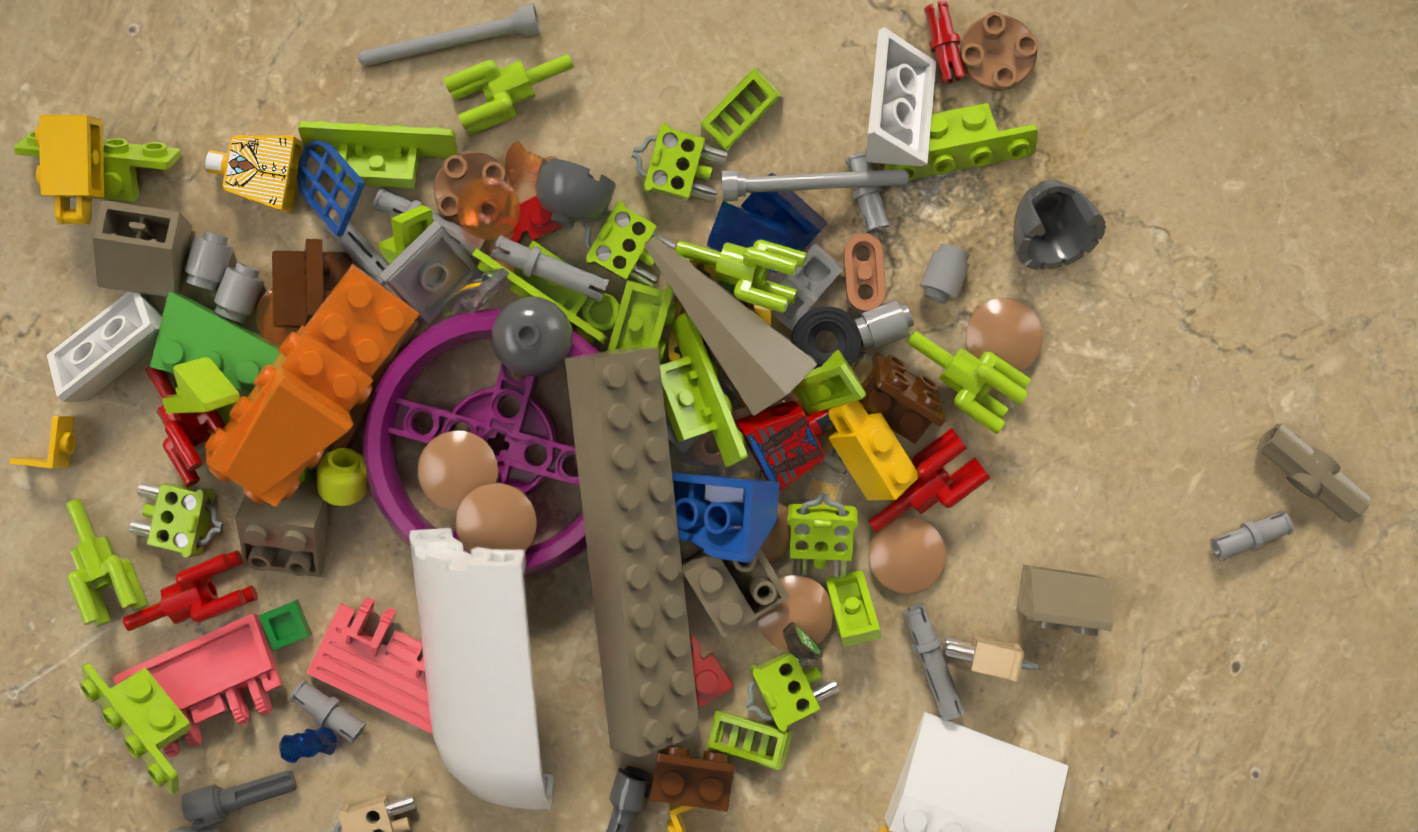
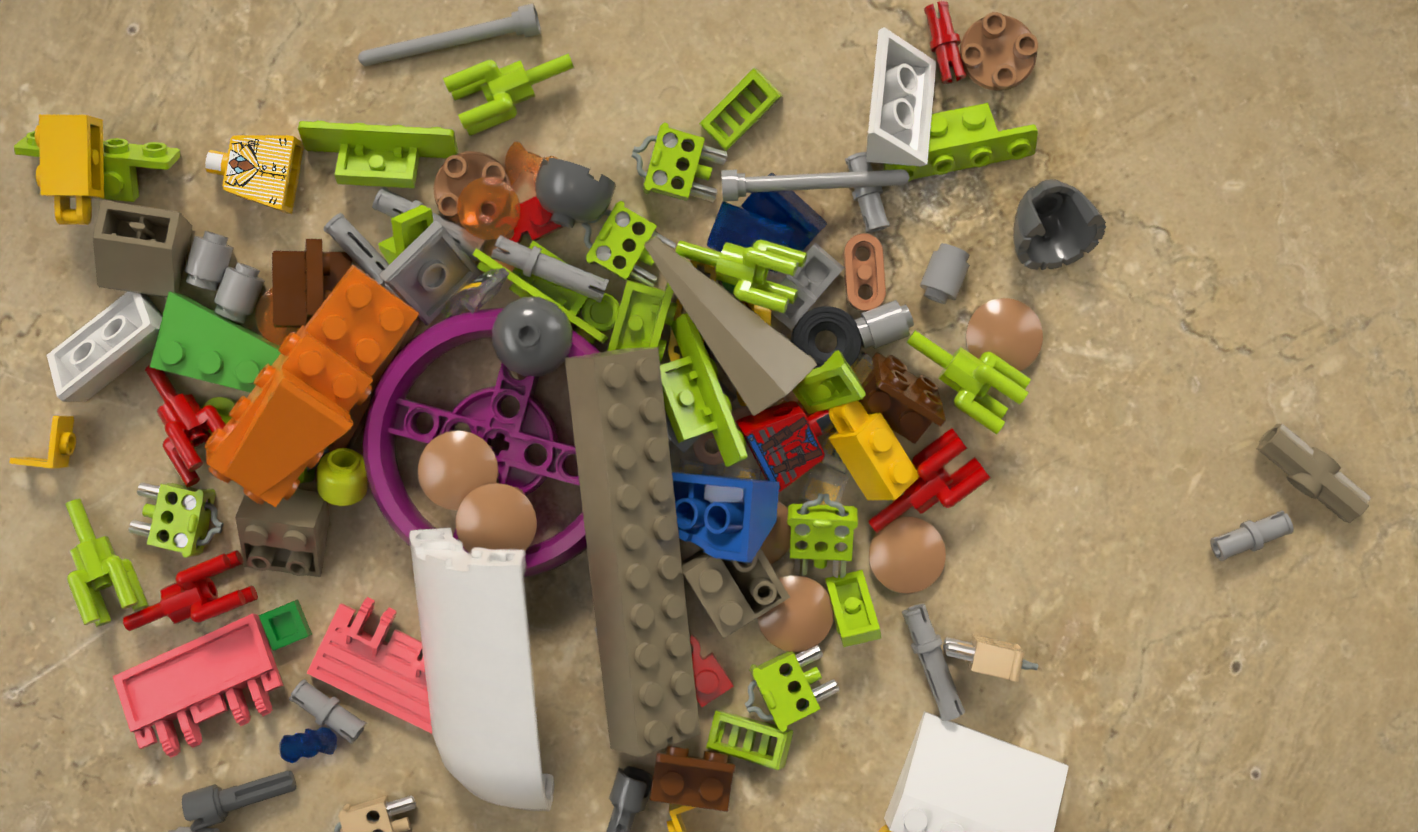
(143, 716): lime bracket -> none
(200, 388): lime slope -> none
(308, 194): blue window -> none
(801, 645): clear smoke tile -> none
(1065, 598): dark tan slope -> none

